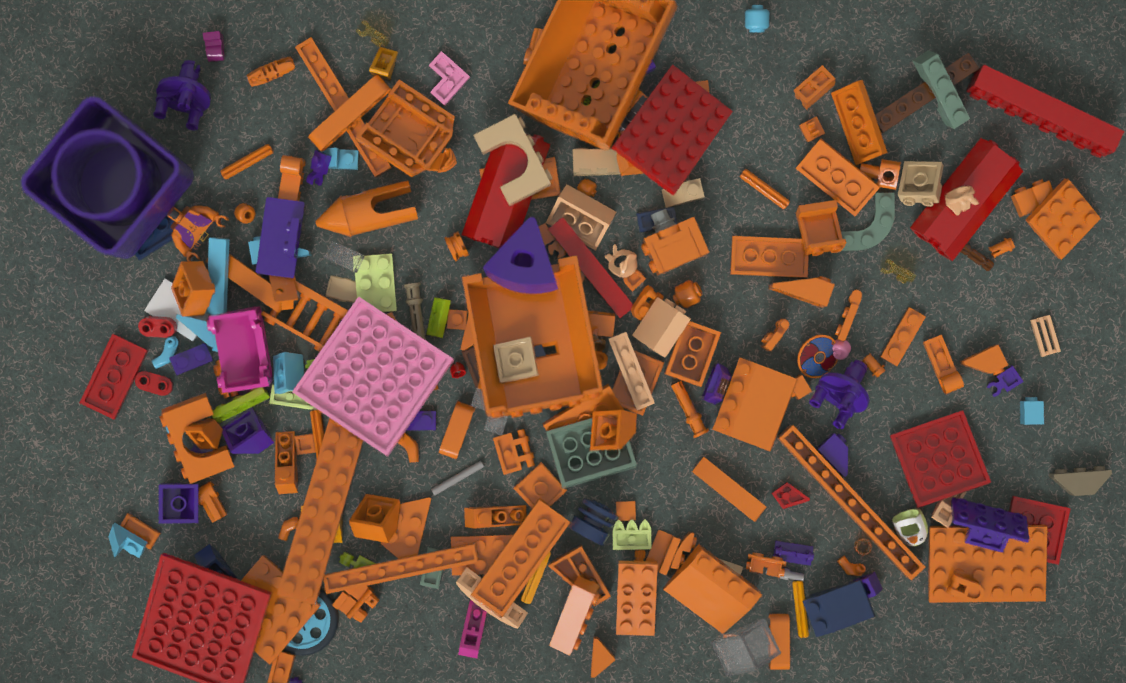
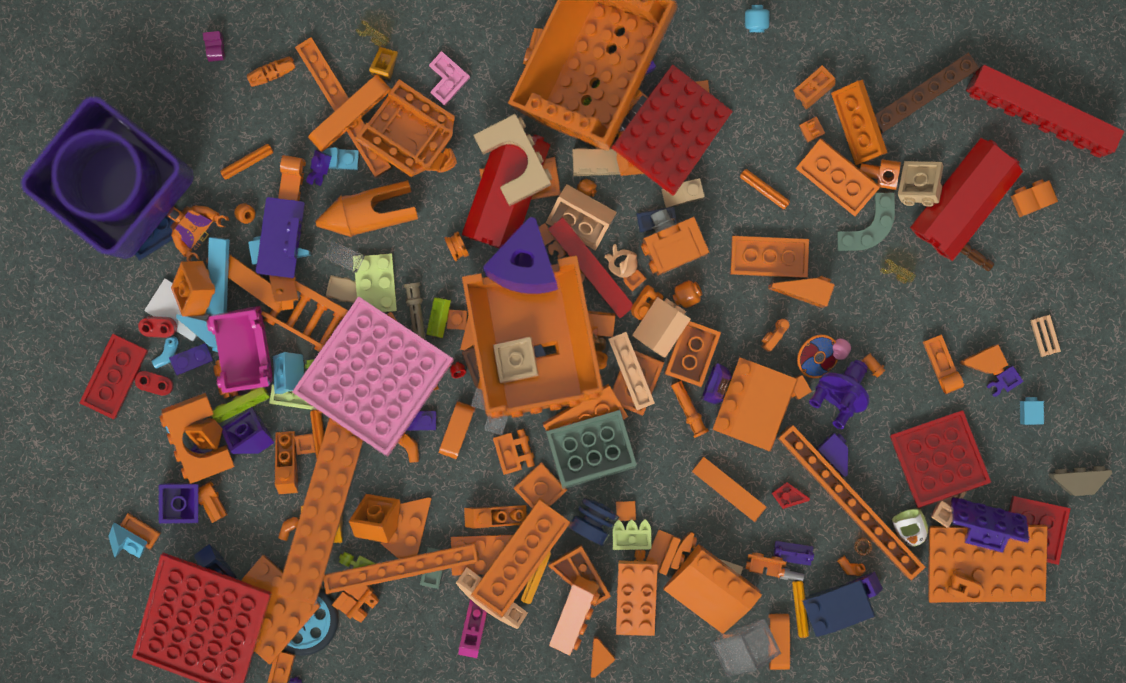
(183, 95): dark purple piece -> none
(458, 477): light grey bar -> none
(612, 429): orange slope -> none
(820, 228): orange panel -> none
(849, 314): orange hinge -> none
(902, 336): orange plate -> none
(935, 75): sand green arch -> none
(960, 199): light nougat piece -> none
(1002, 247): orange pin -> none
(1063, 219): orange plate -> none

